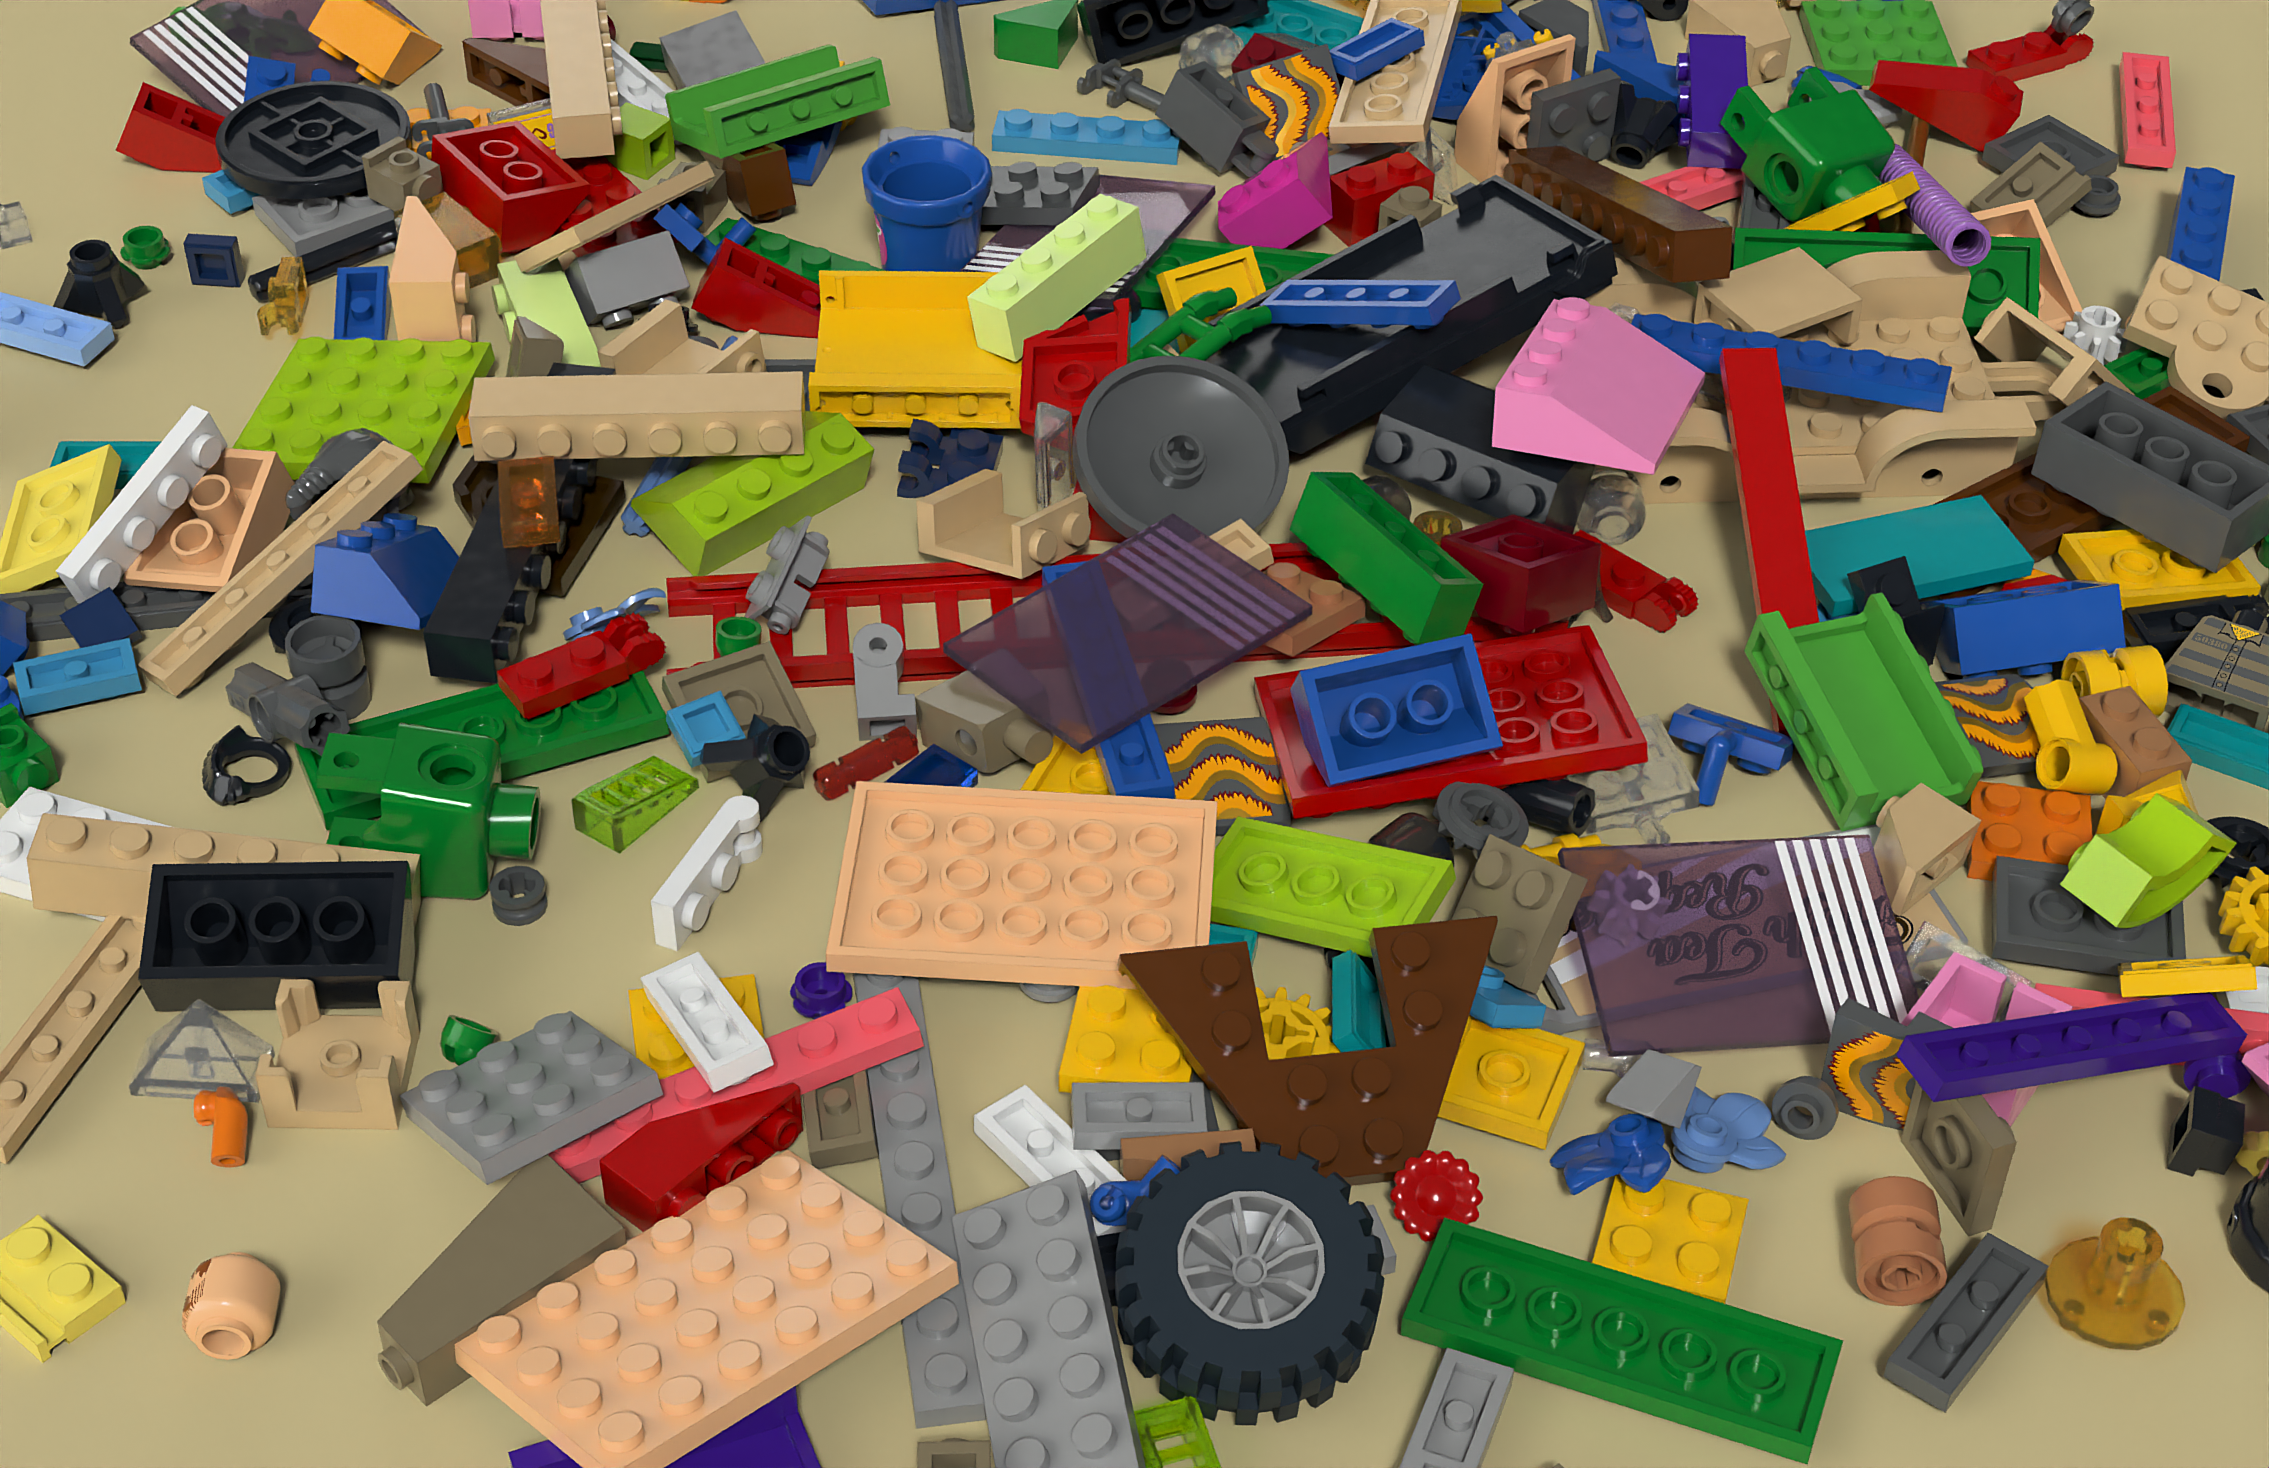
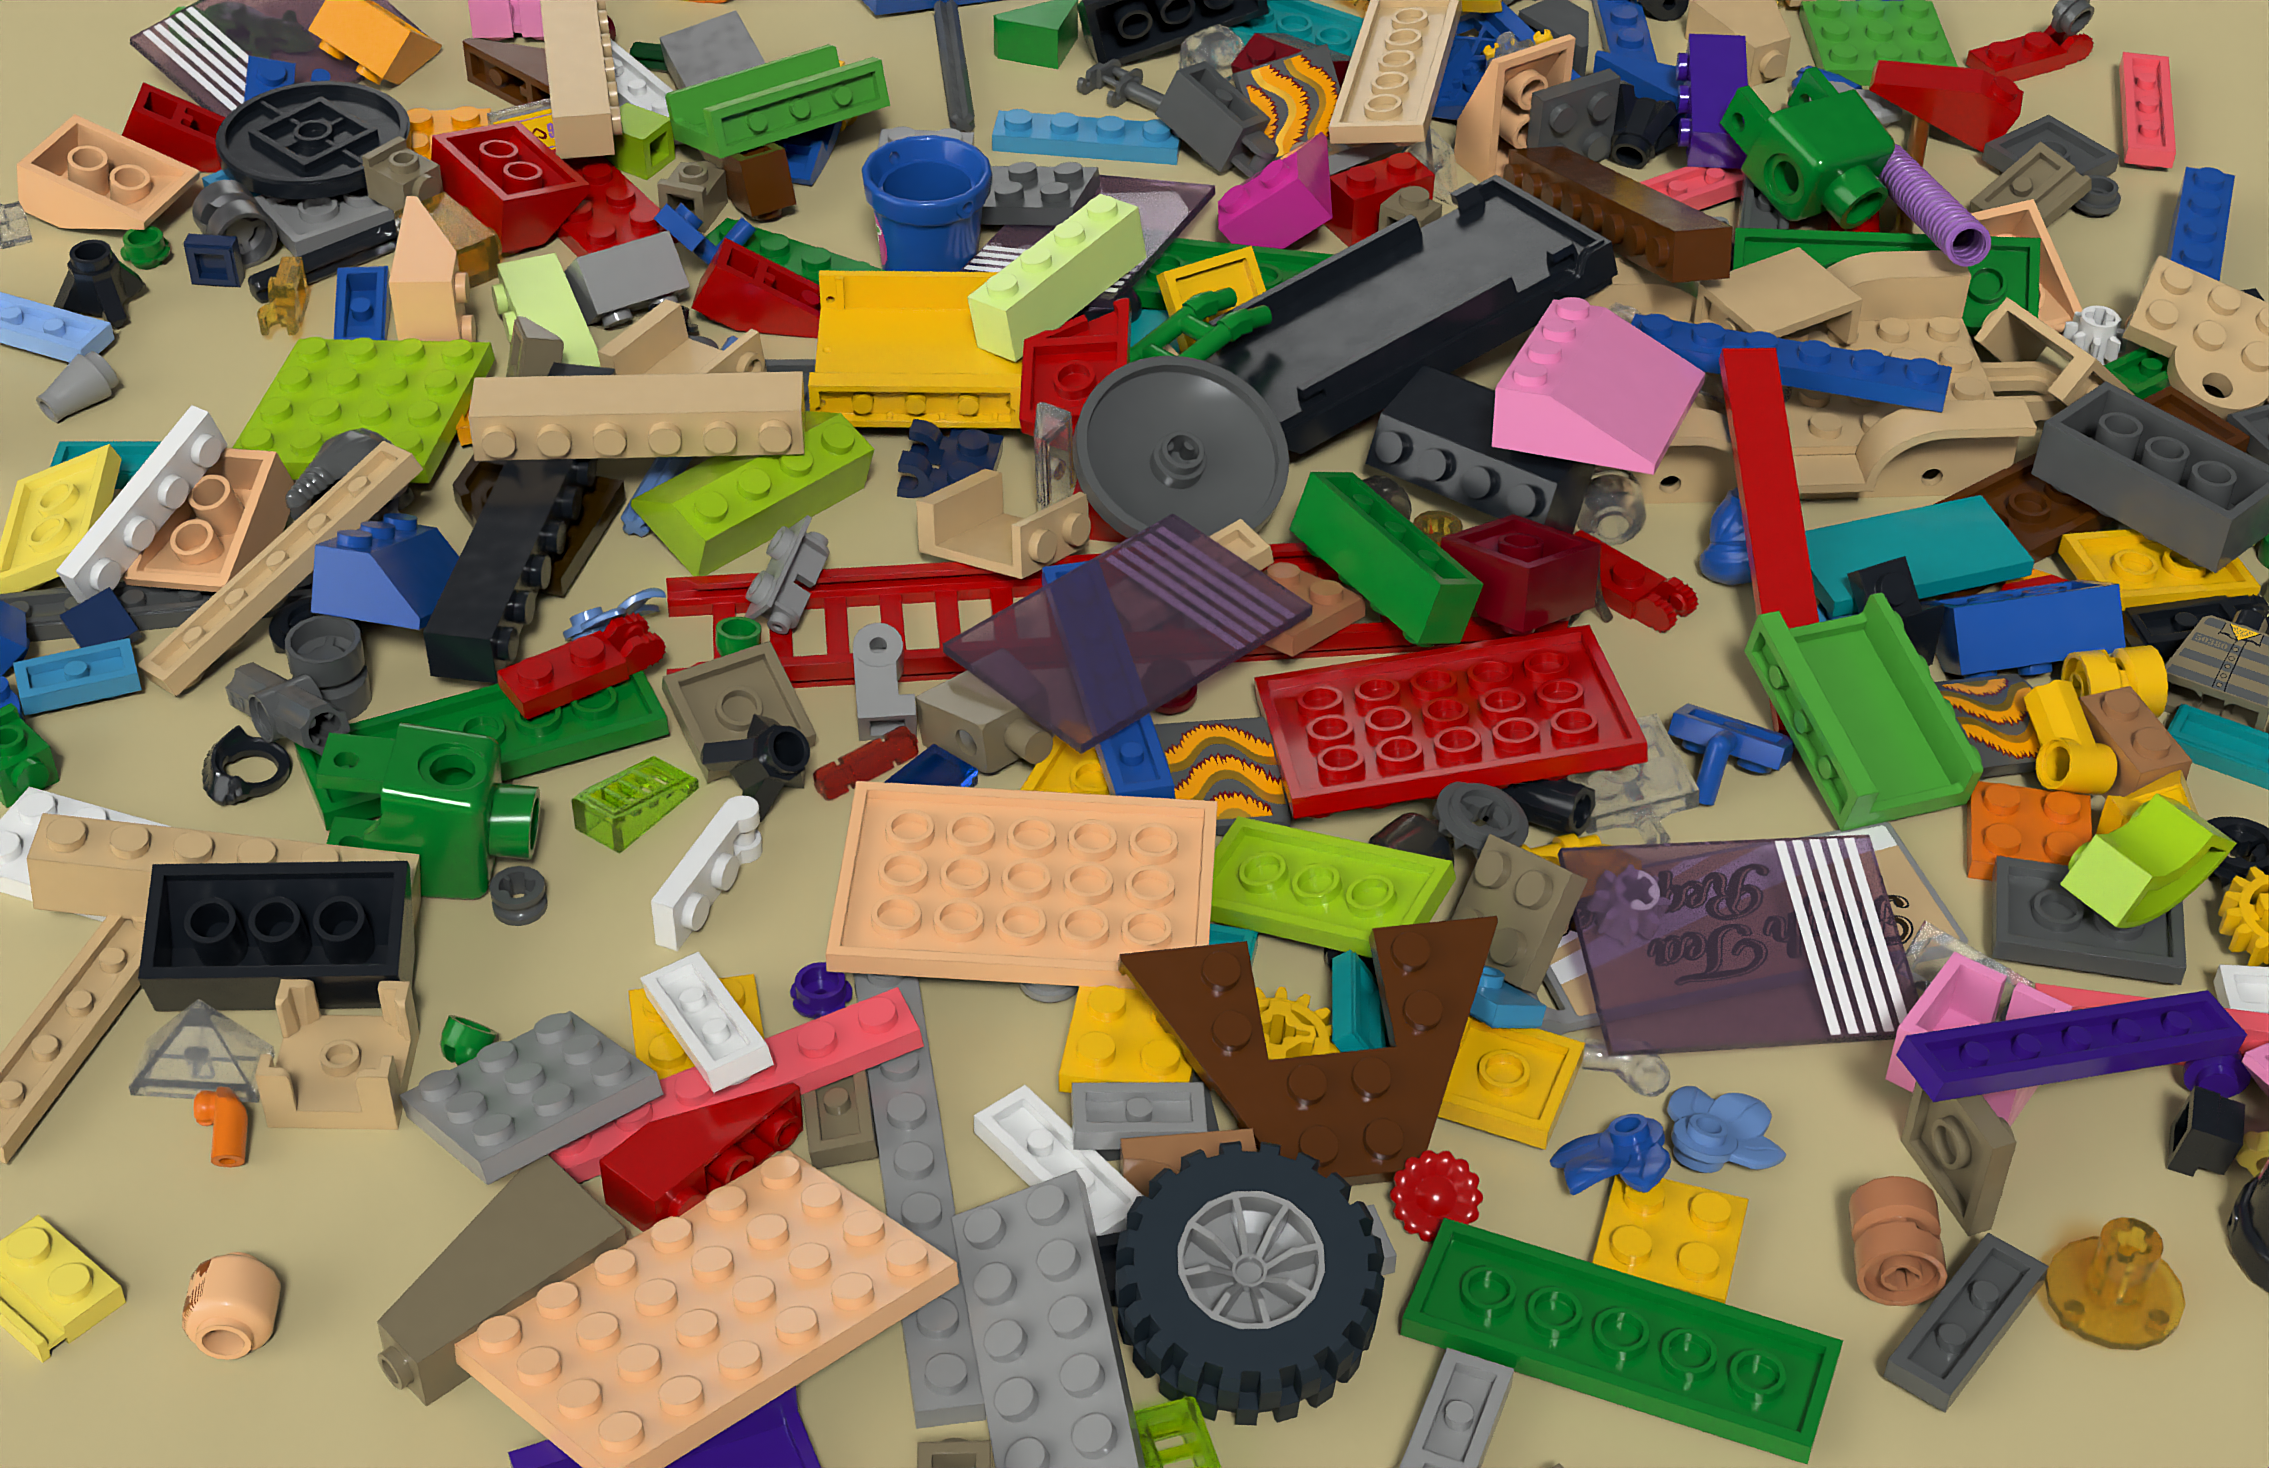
(79, 385): none -> light grey cone
(98, 179): none -> light nougat slope
(232, 210): none -> flat silver wheel
(439, 119): dark grey piece -> none
(528, 502): clear orange plate -> none
(614, 217): tan tile -> none
(703, 722): dark azure tile -> none
(1114, 1199): blue arm -> none
(1363, 302): blue plate -> none
(1376, 48): blue tile -> none
(1395, 710): blue slope -> none
(1657, 1088): light grey slope -> none
(1727, 555): none -> blue hair
(1807, 1093): dark grey plate -> none
(1849, 214): yellow plate -> none
(1864, 1063): slope -> none
(1921, 844): tan slope -> none
(2186, 976): yellow tile -> none

